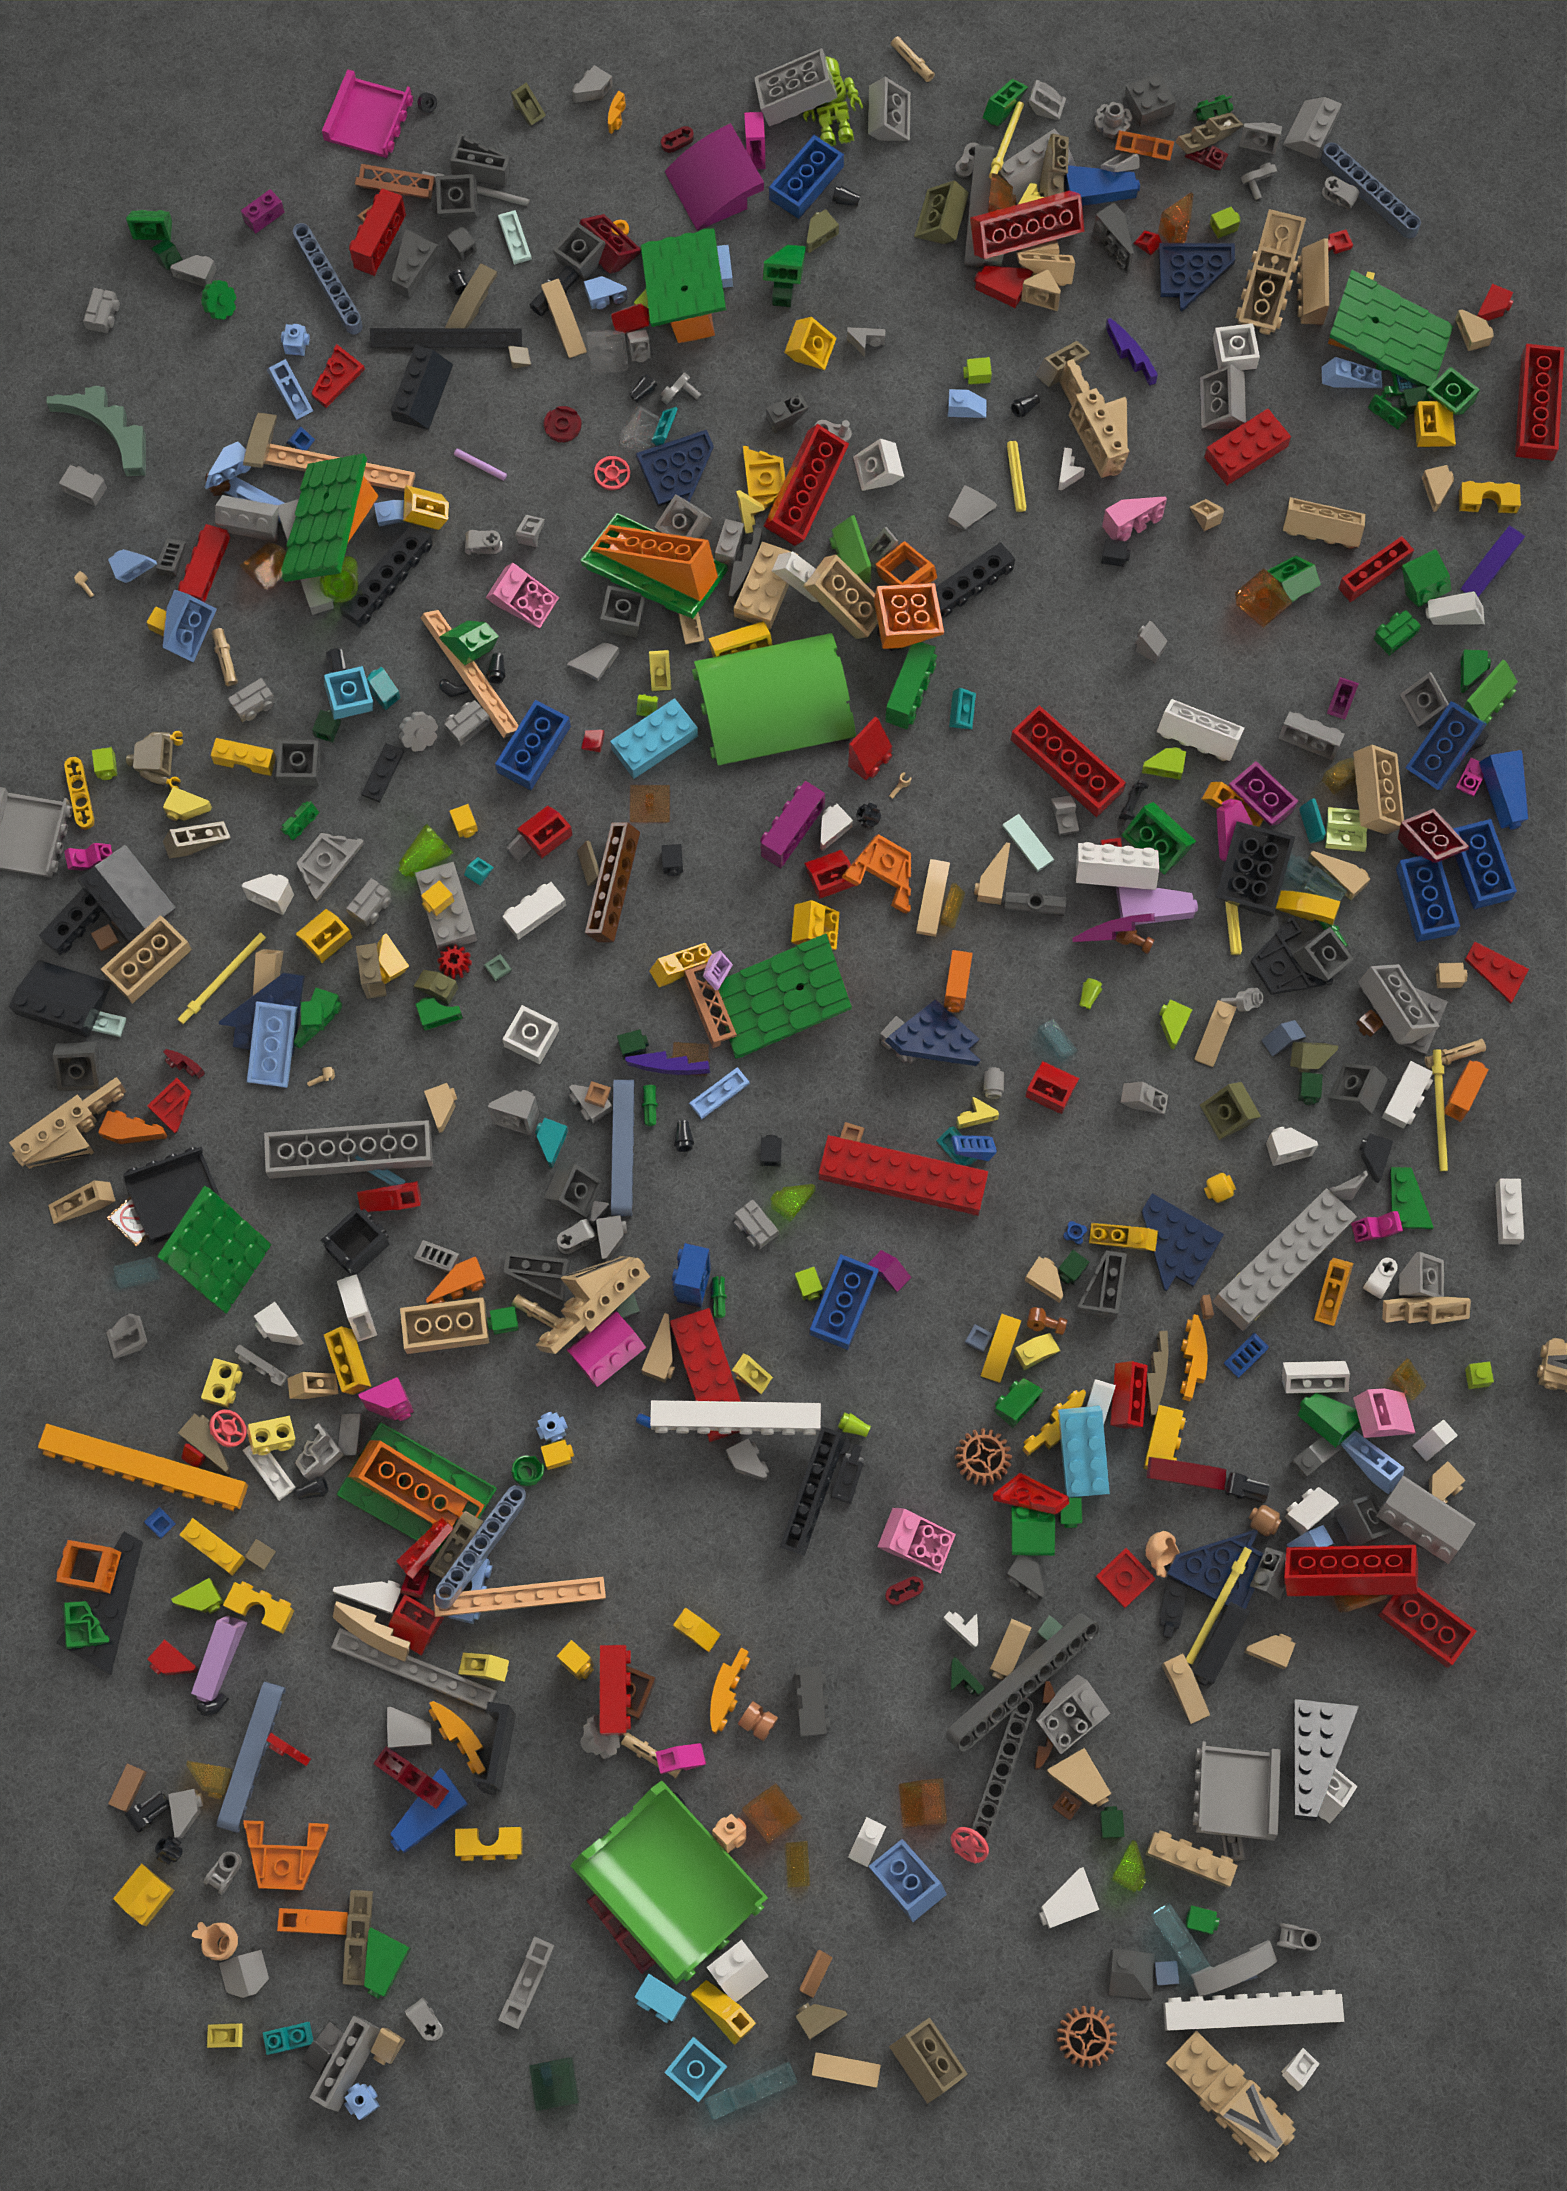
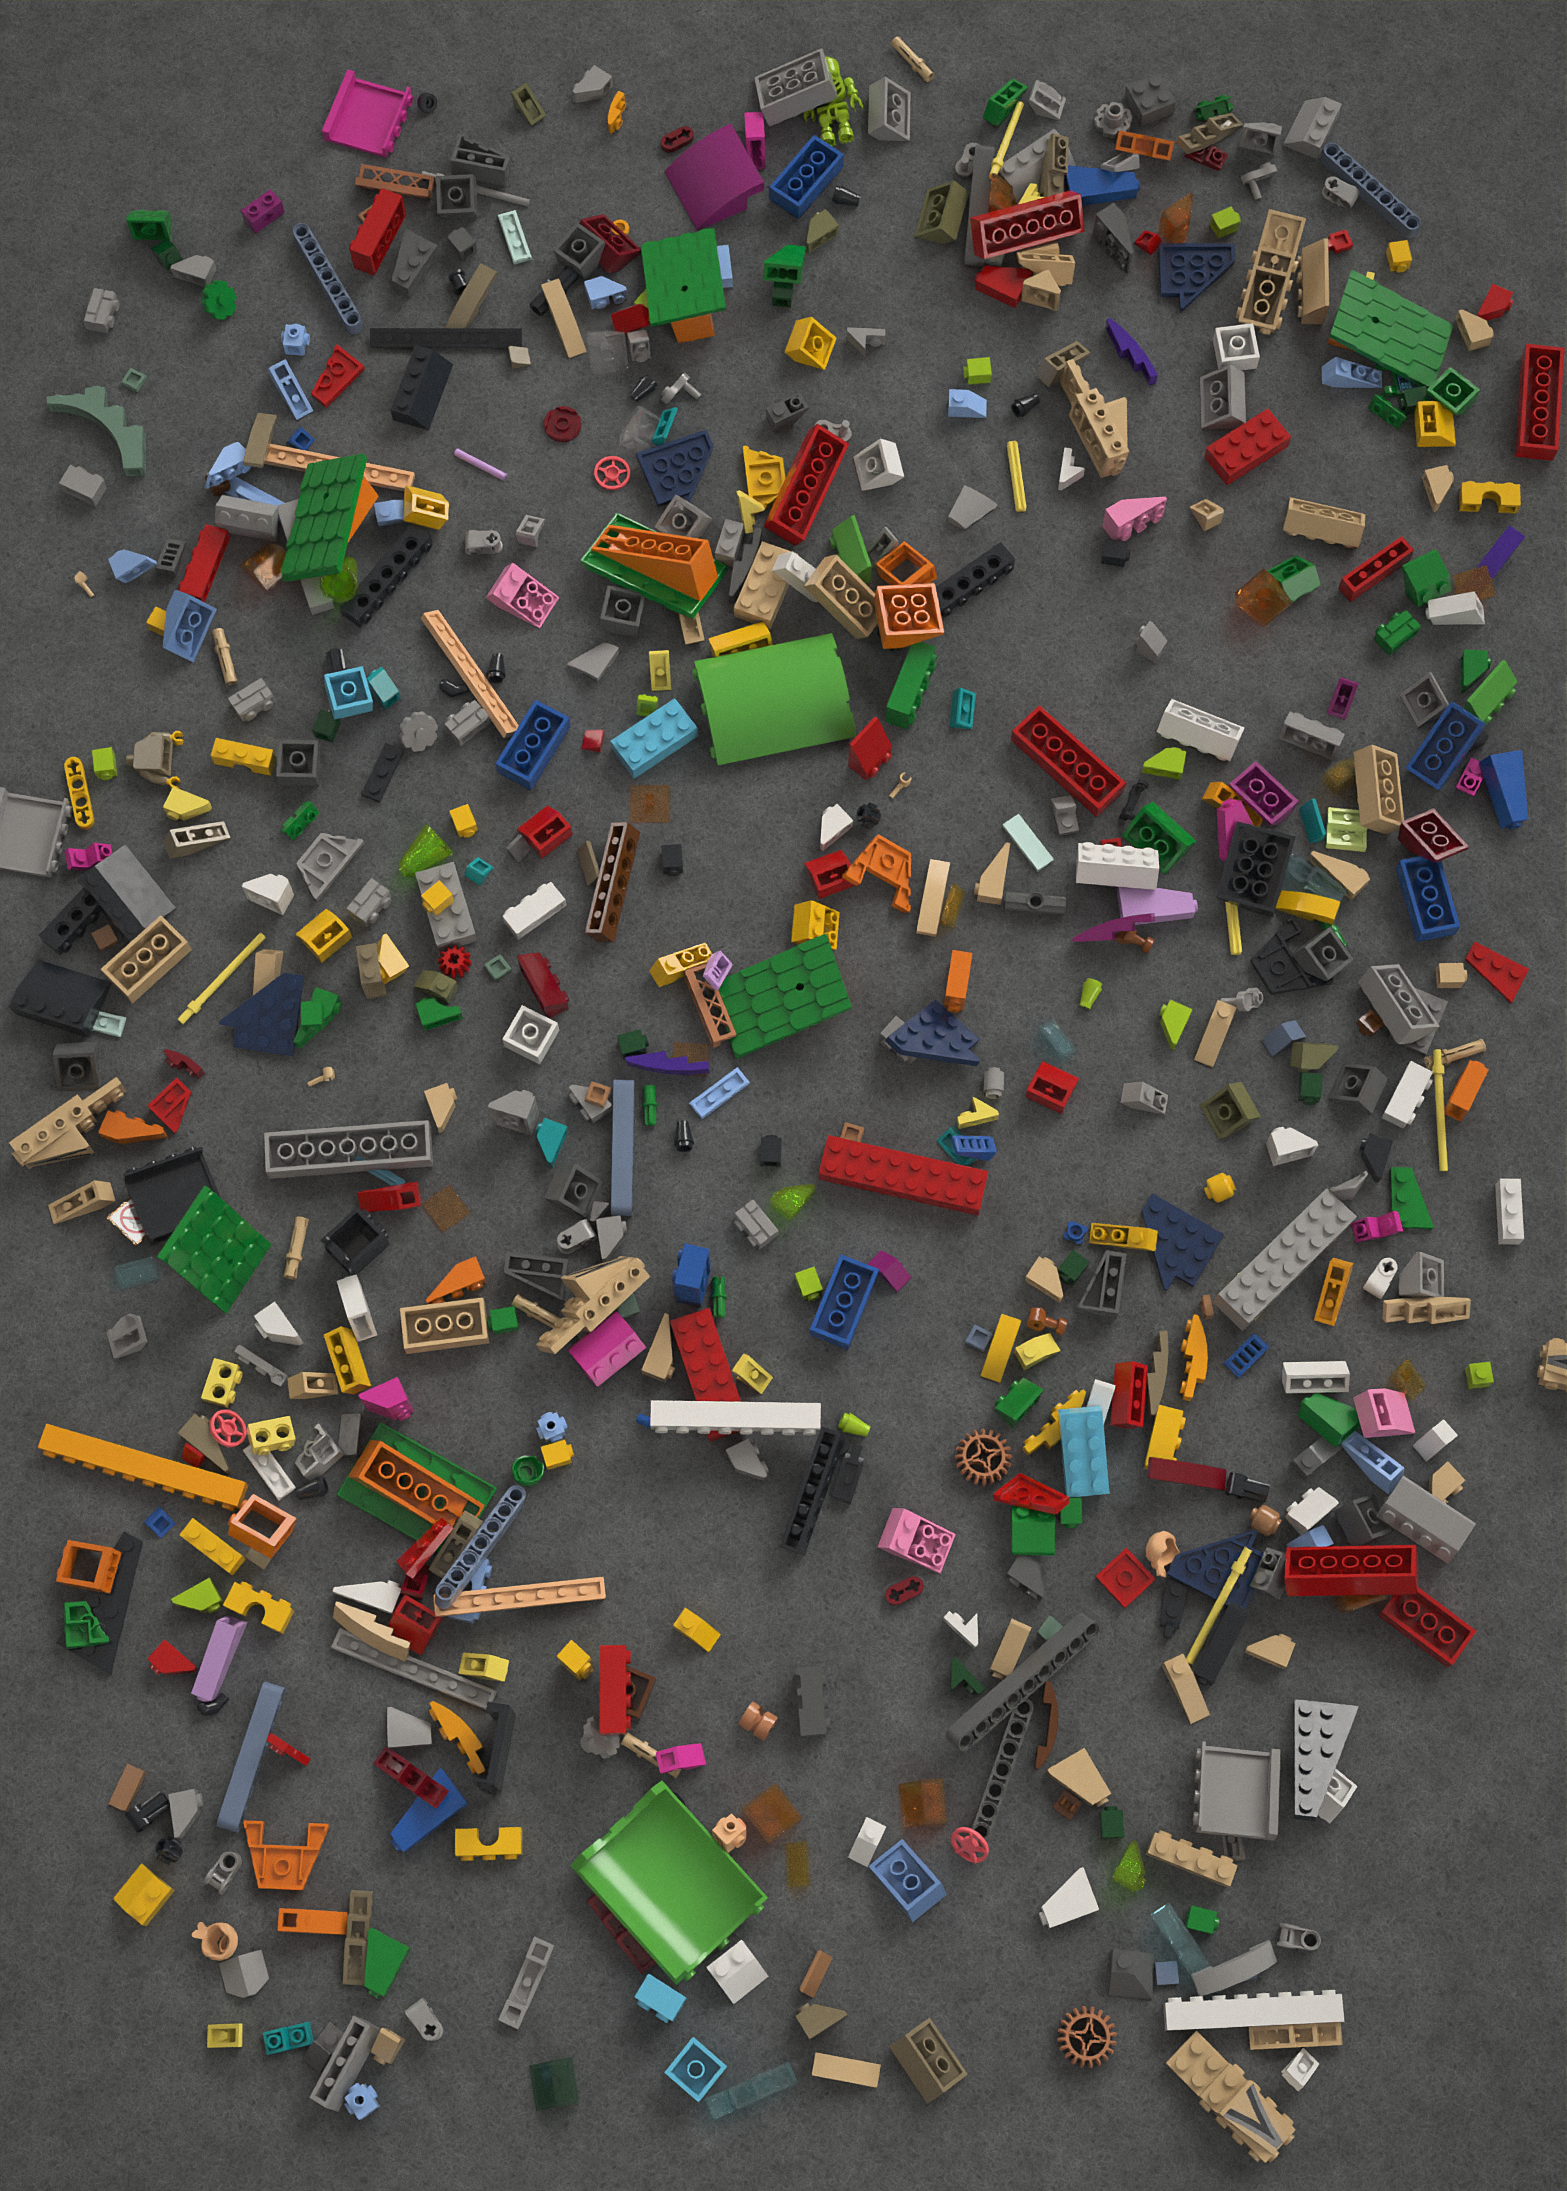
(134, 380): none -> sand green tile
(211, 1778): clear yellow slope -> none
(254, 1539): none -> orange window
(271, 1044): light blue tile -> none
(294, 1255): none -> tan pin
(446, 1208): none -> clear orange piece
(452, 1262): light grey slope -> none
(470, 640): green slope -> none
(543, 983): none -> dark red slope
(722, 1698): light orange slope -> none
(723, 2011): yellow slope -> none
(792, 824): magenta brick -> none
(1072, 1713): light grey slope -> none
(1295, 2035): none -> tan slope
(1399, 256): none -> yellow brick
(1475, 581): none -> clear orange piece
(1484, 865): blue brick -> none

